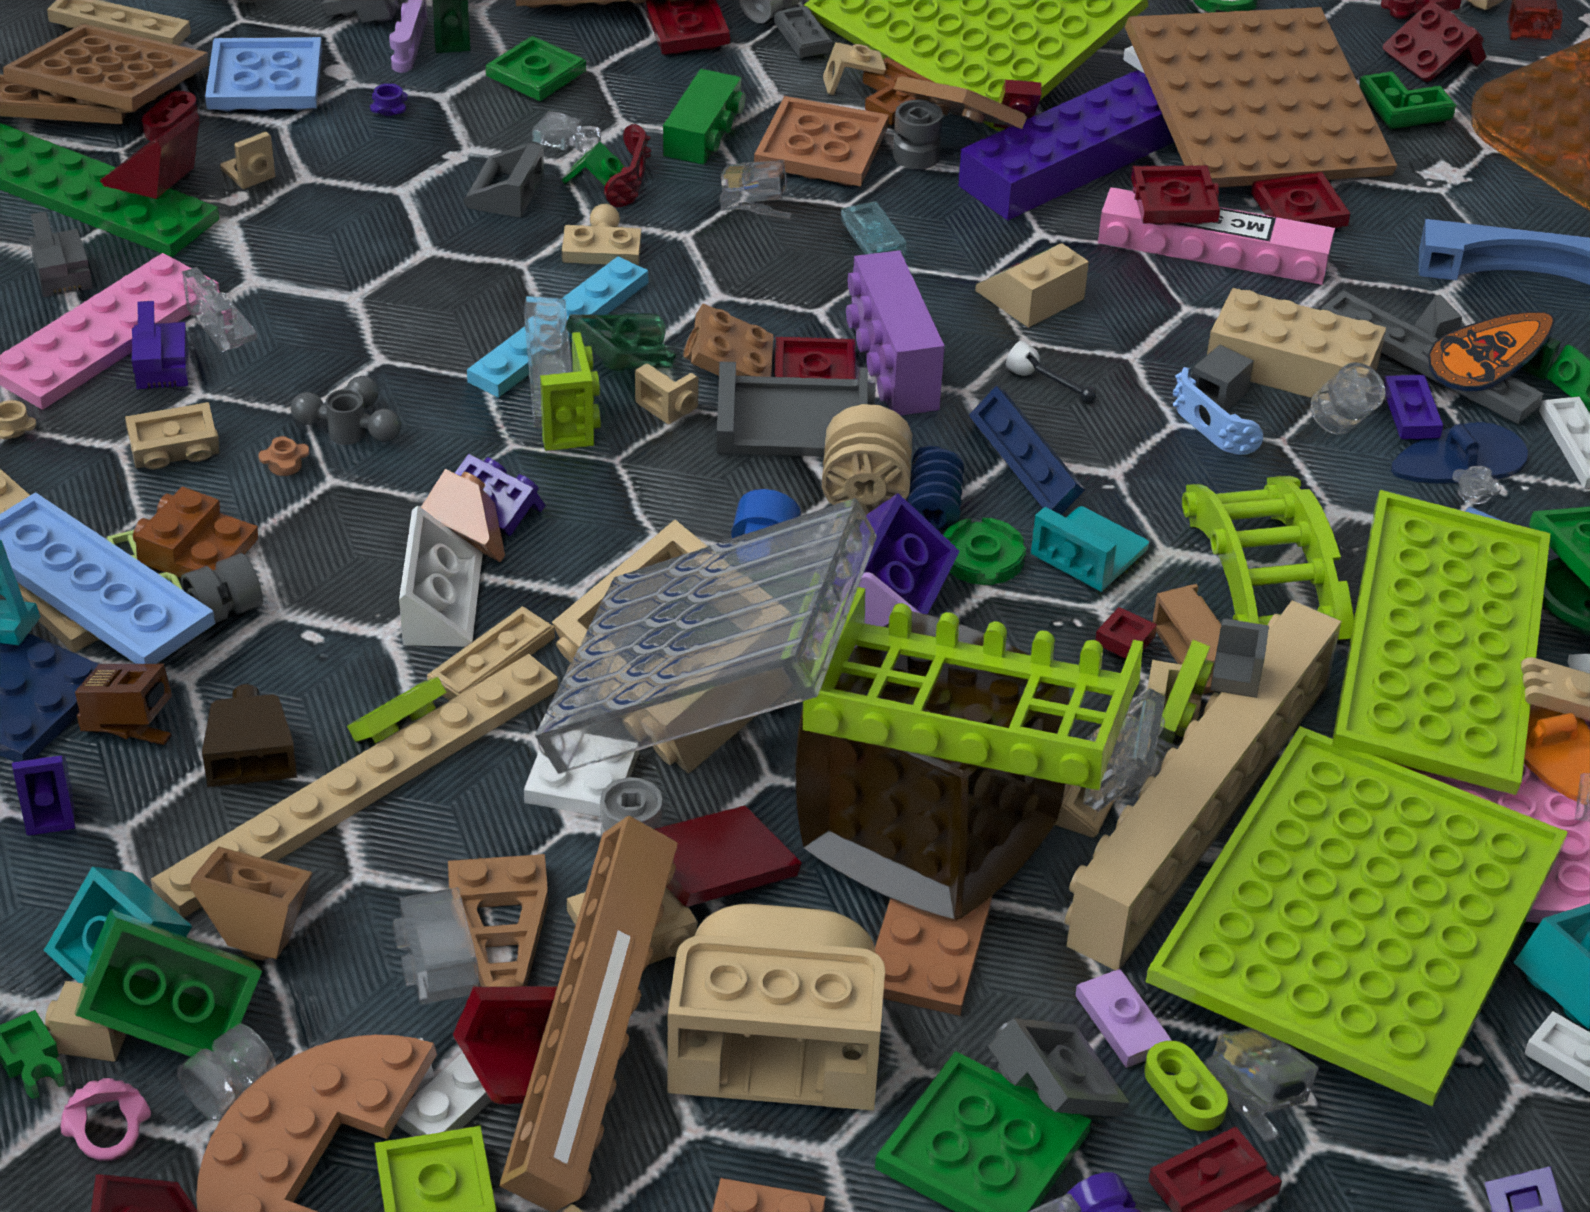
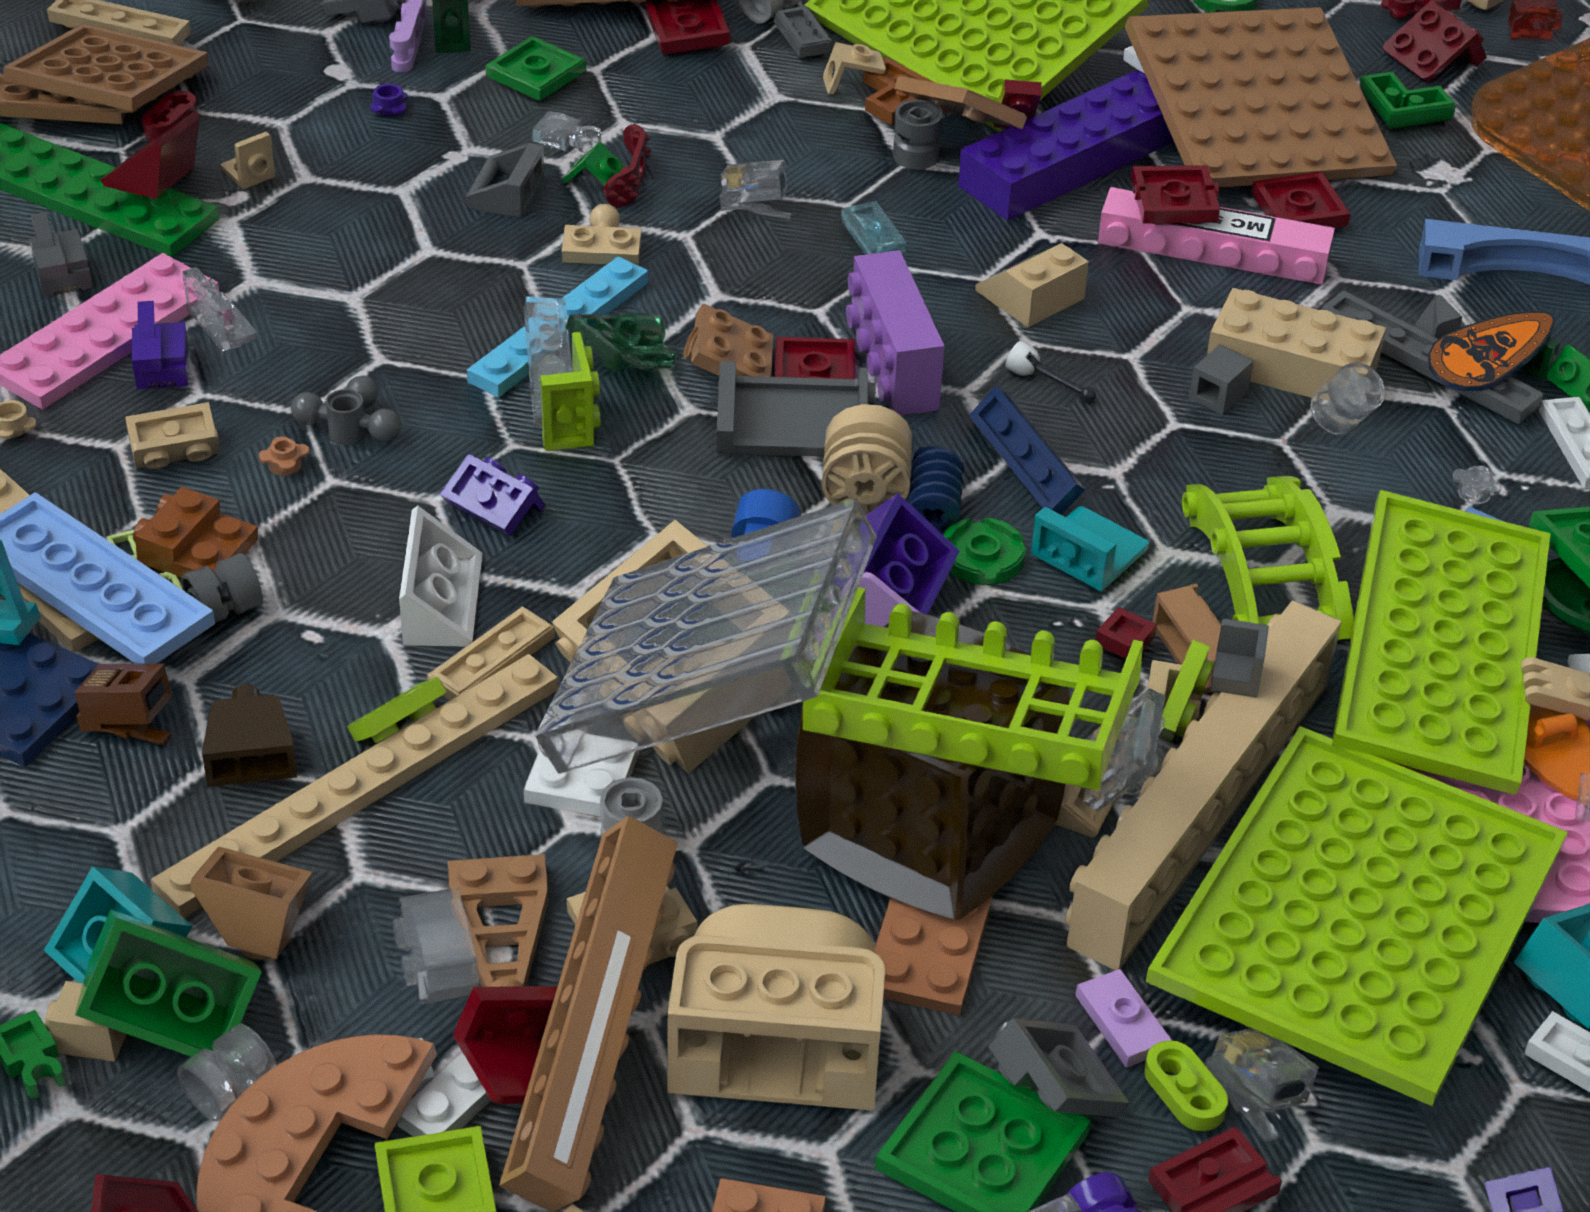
(45, 794): dark purple slope -> none
(97, 1092): bright pink piece -> none
(264, 73): light blue plate -> none
(467, 511): slope -> none
(663, 396): tan bracket -> none
(702, 116): green brick -> none
(725, 856): dark red tile -> none
(823, 140): nougat plate -> none
(1225, 430): light blue piece -> none
(1412, 407): dark purple plate -> none
(1461, 448): dark blue shield -> none

